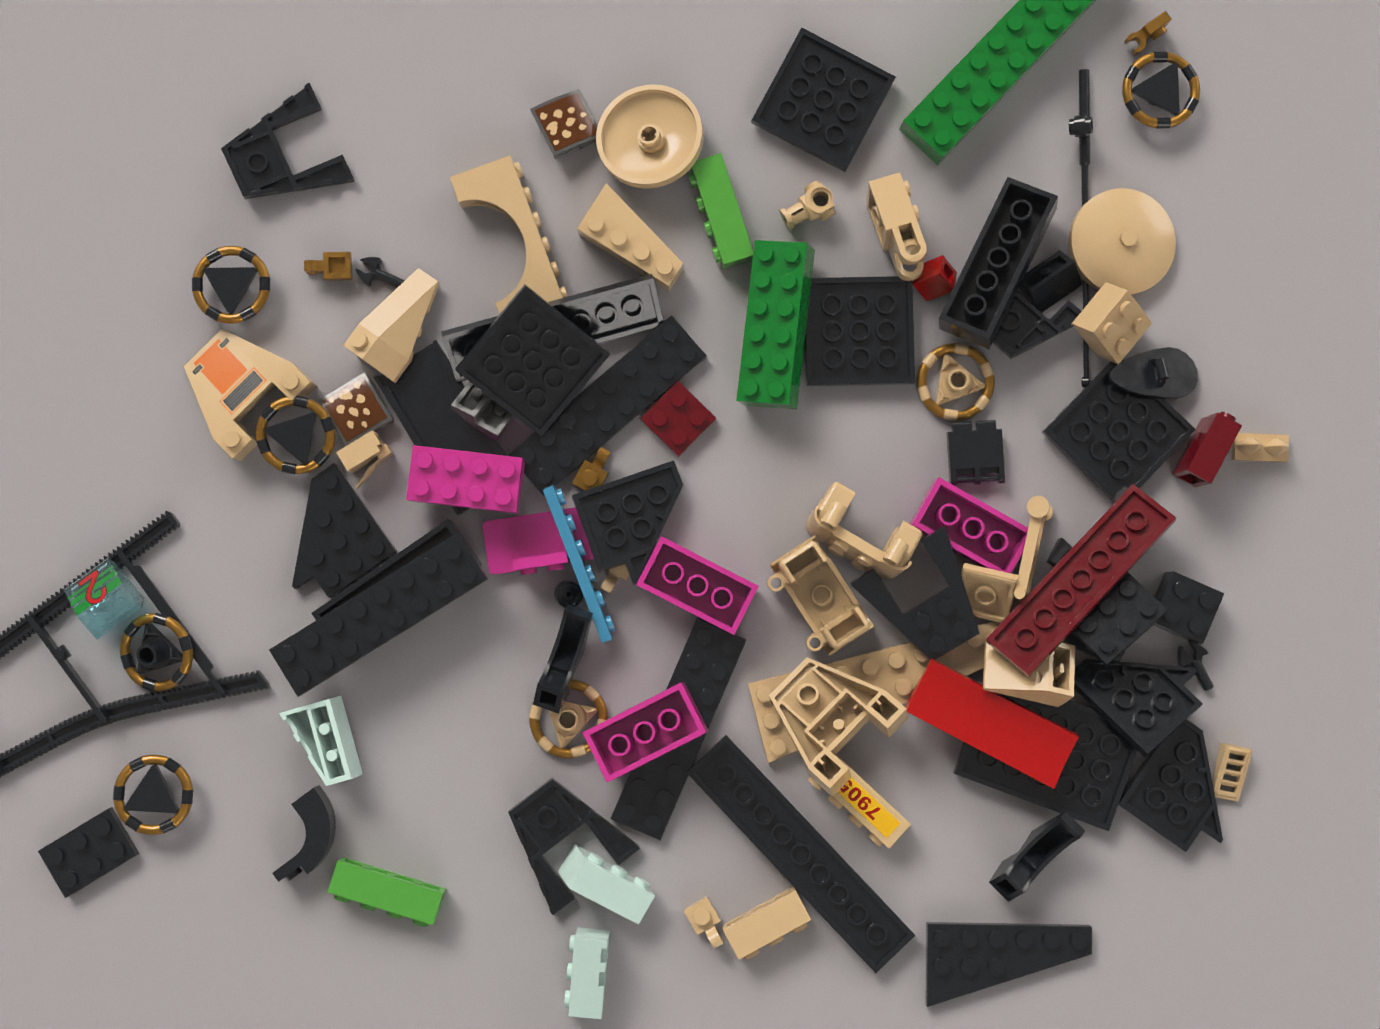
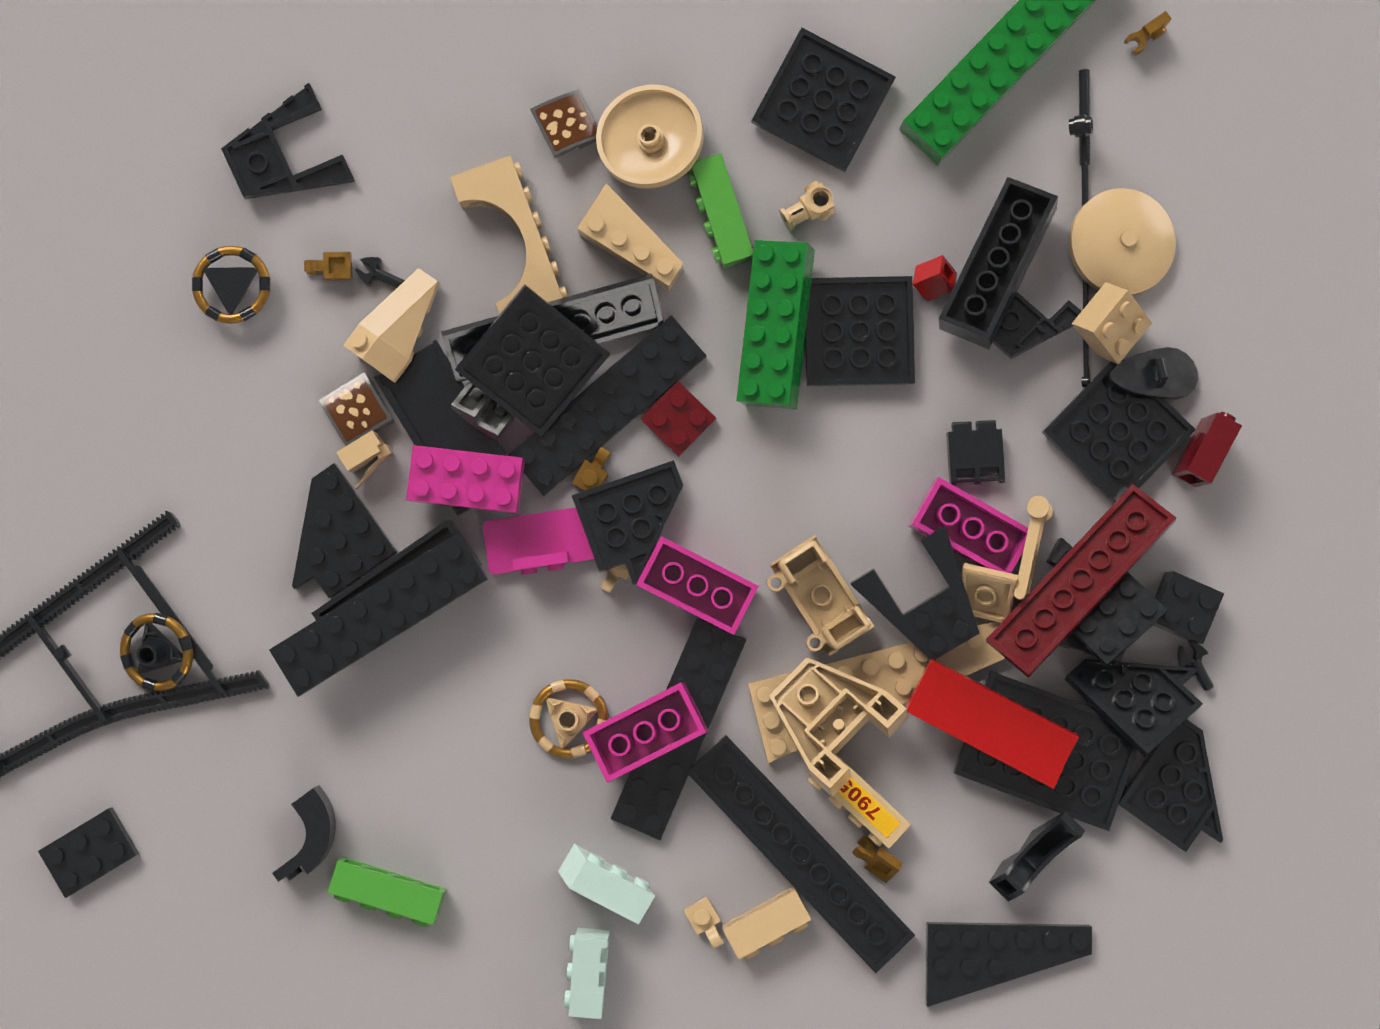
(103, 598): clear light blue slope -> none
(153, 794): piece -> none
(232, 379): tan wedge -> none
(295, 435): piece -> none
(326, 738): light aqua wedge -> none
(548, 818): black wing -> none
(565, 656): black arch -> none
(568, 593): black tile -> none
(584, 573): dark azure plate -> none
(864, 556): tan container -> none
(878, 862): none -> pearl gold plate
(897, 223): tan brick -> none
(955, 381): tan piece -> none
(1048, 685): tan slope -> none
(1051, 281): black panel -> none
(1161, 90): piece -> none
(1240, 773): tan slope -> none
(1261, 447): tan tile -> none

